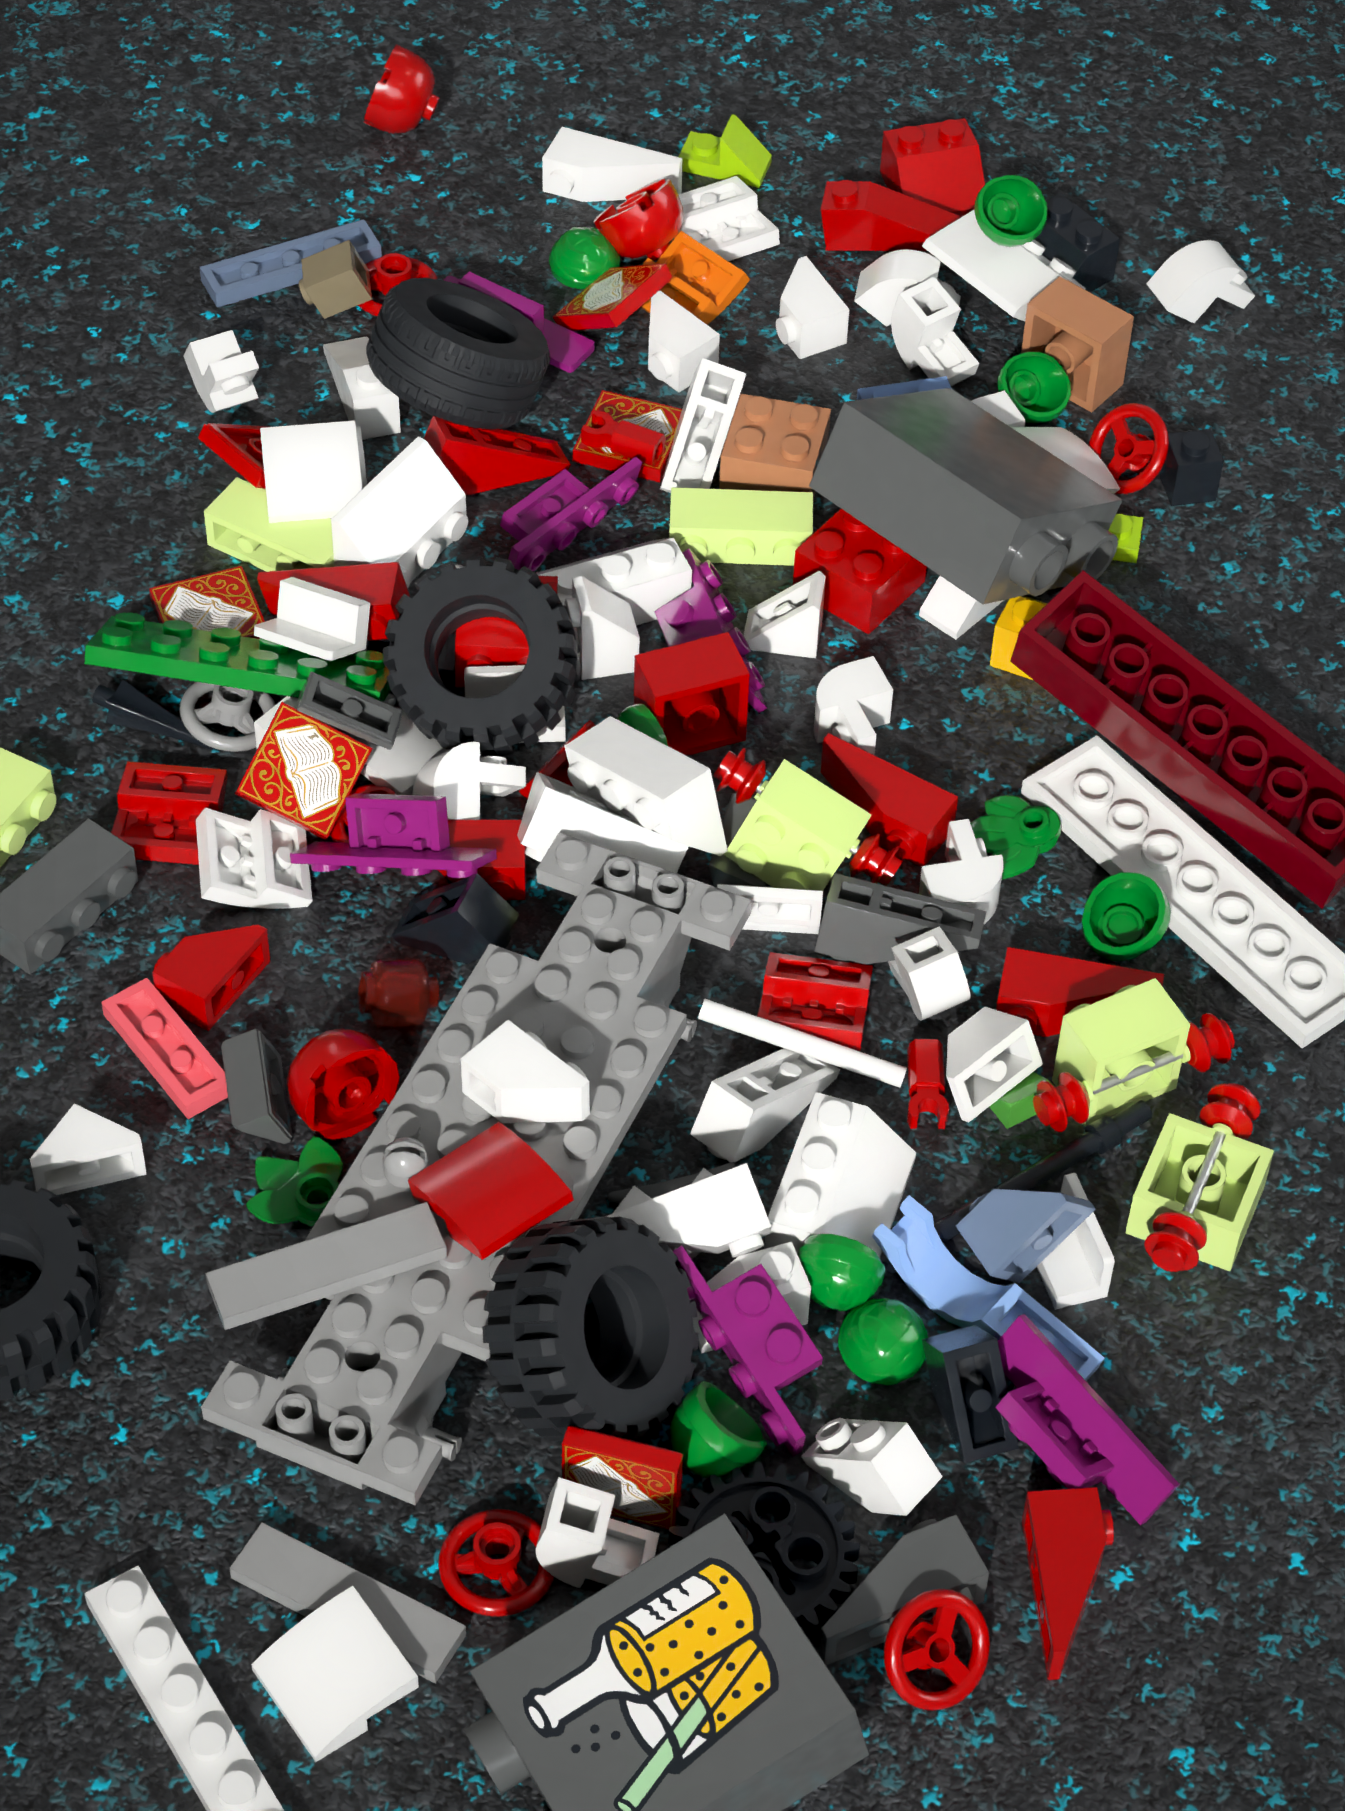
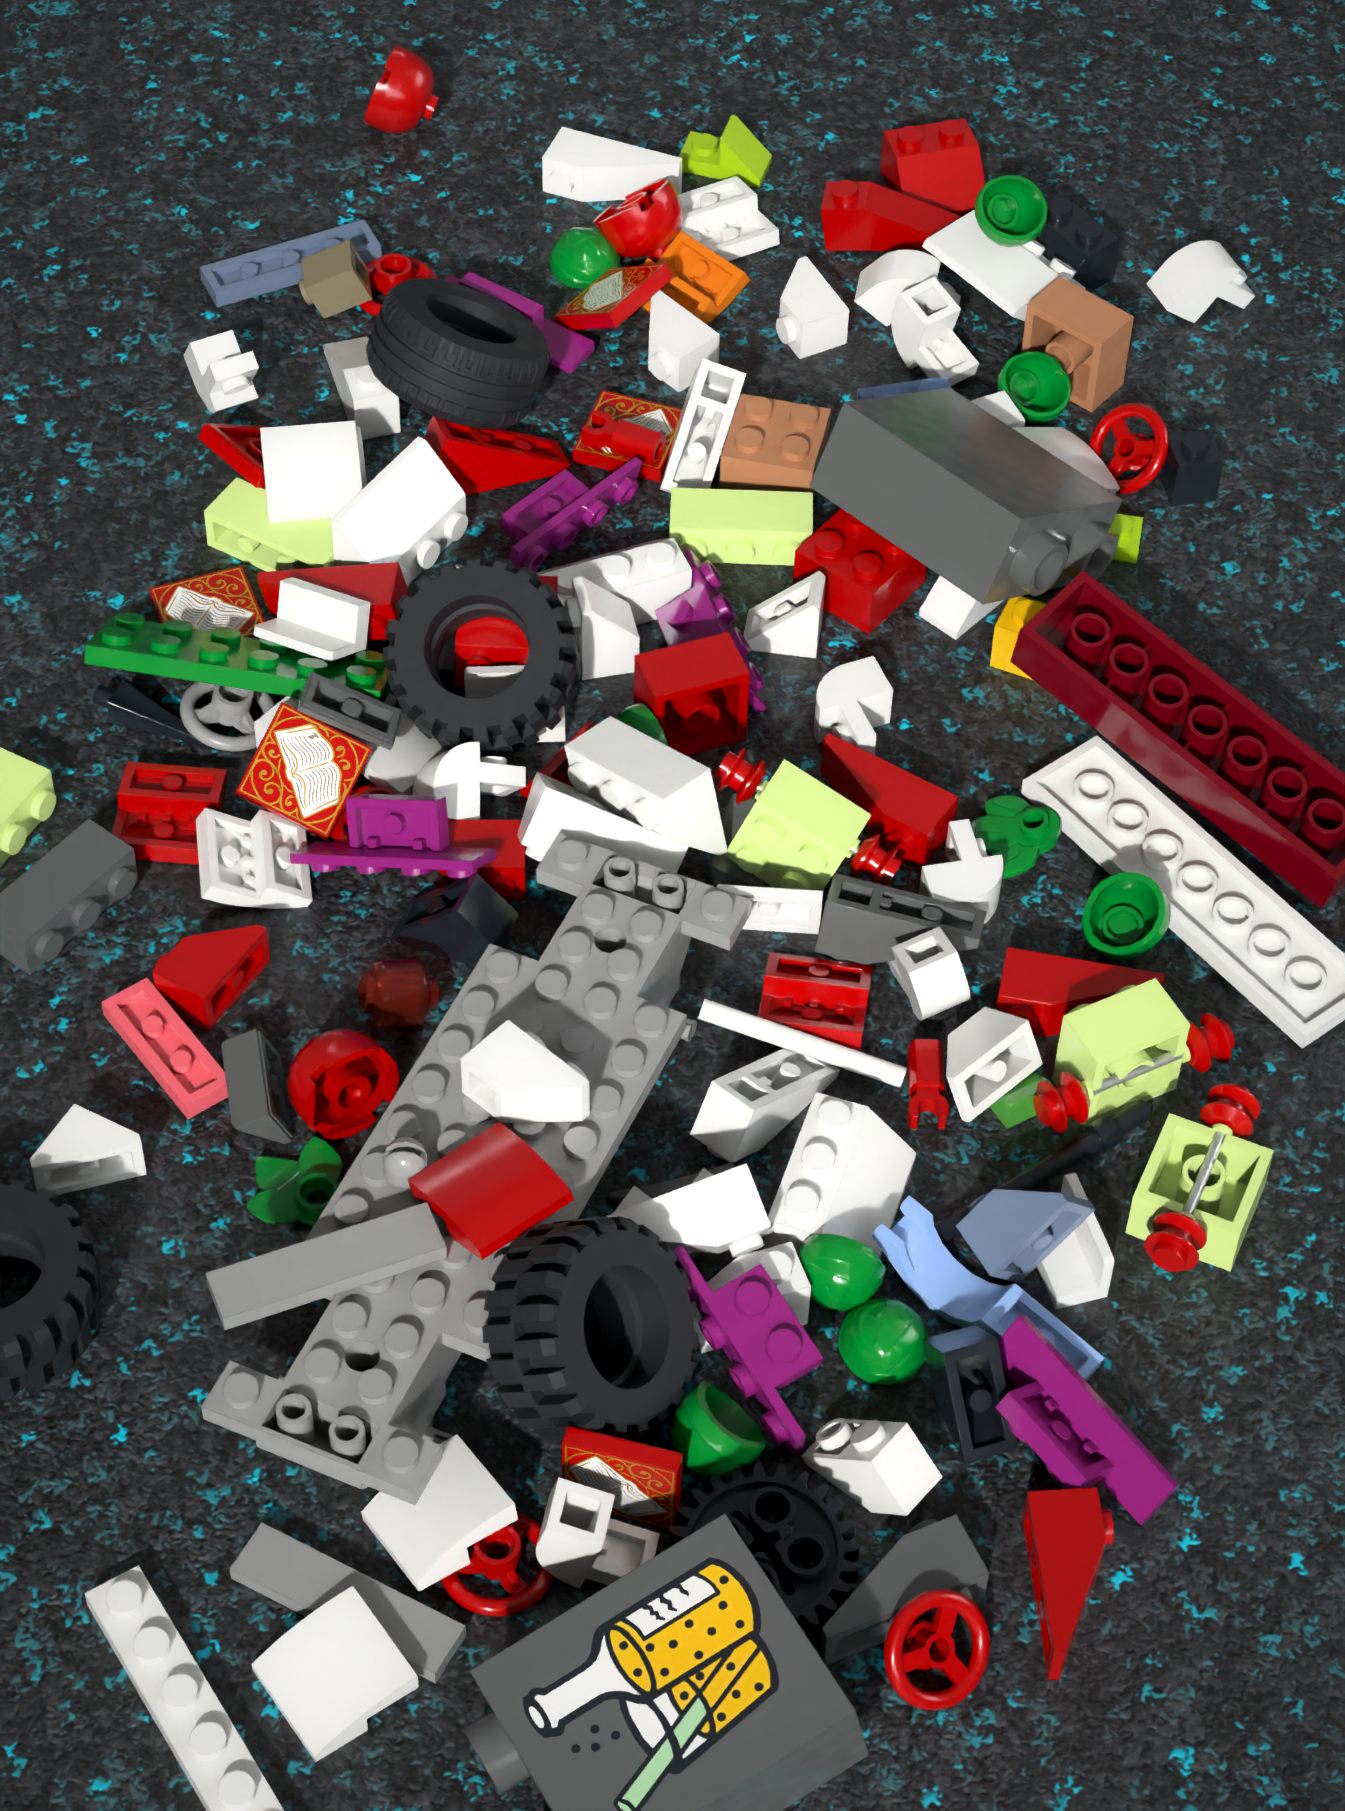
(452, 1514): none -> white slope

